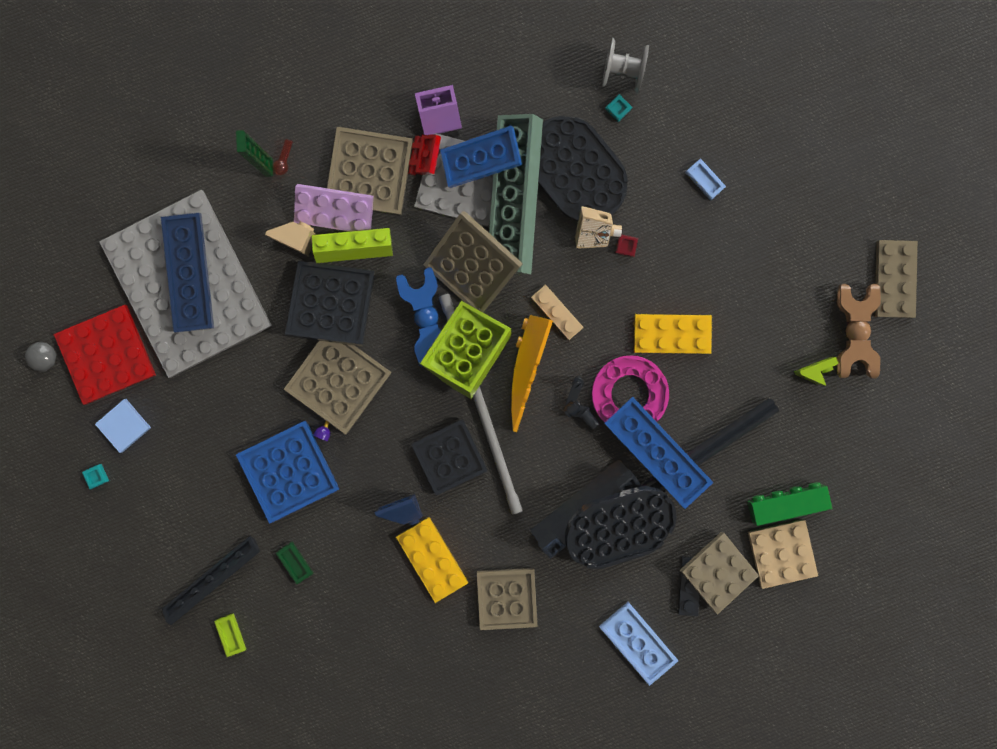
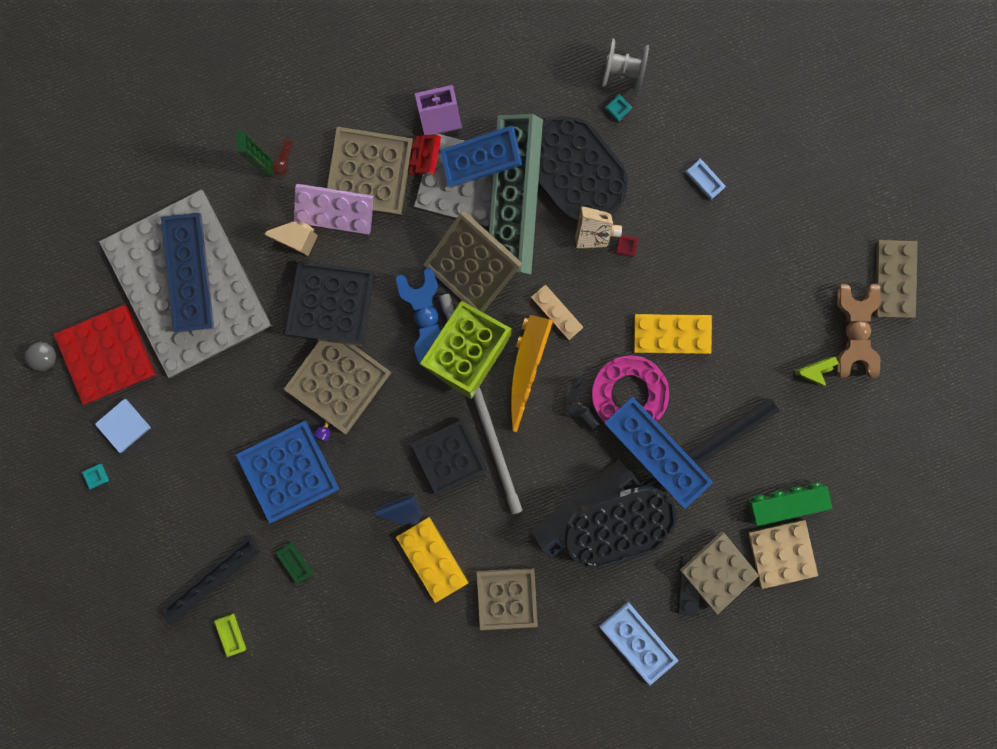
(352, 245): lime brick -> none

